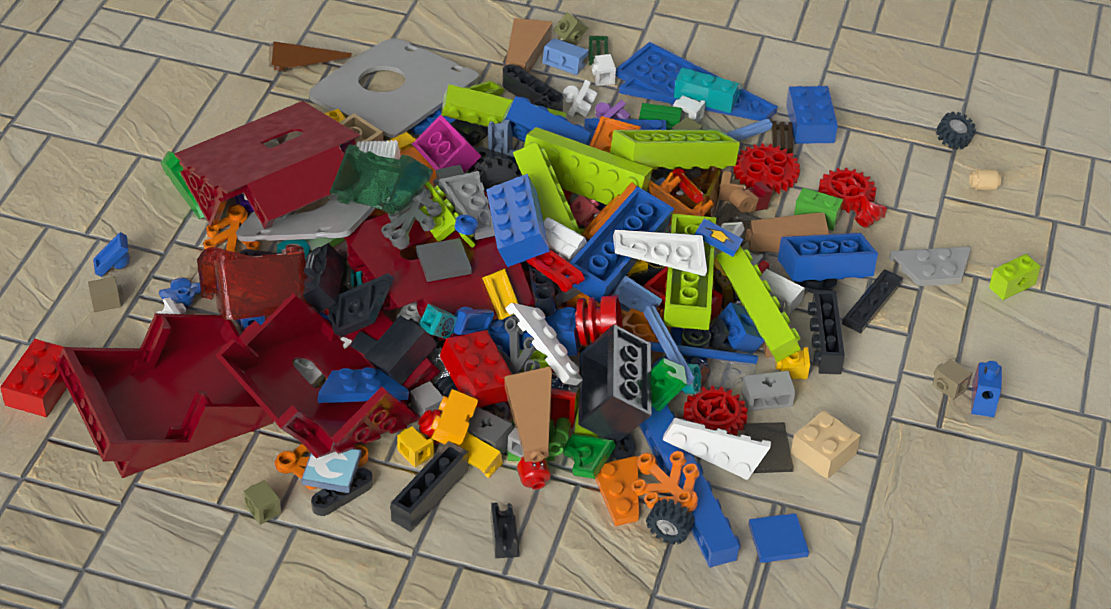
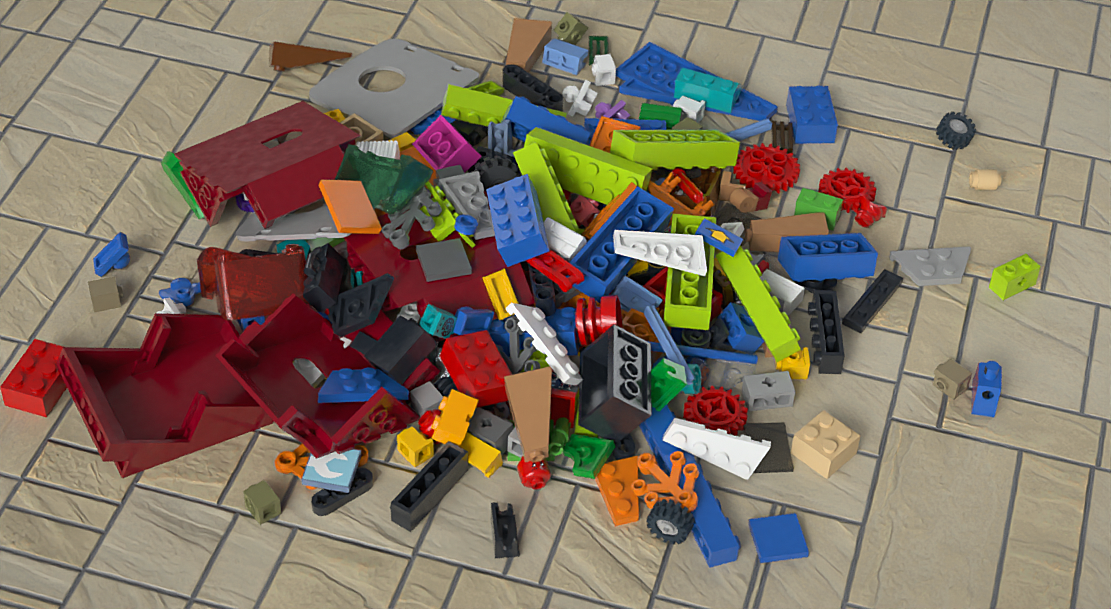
(235, 216): orange plant -> none
(350, 206): none -> orange tile

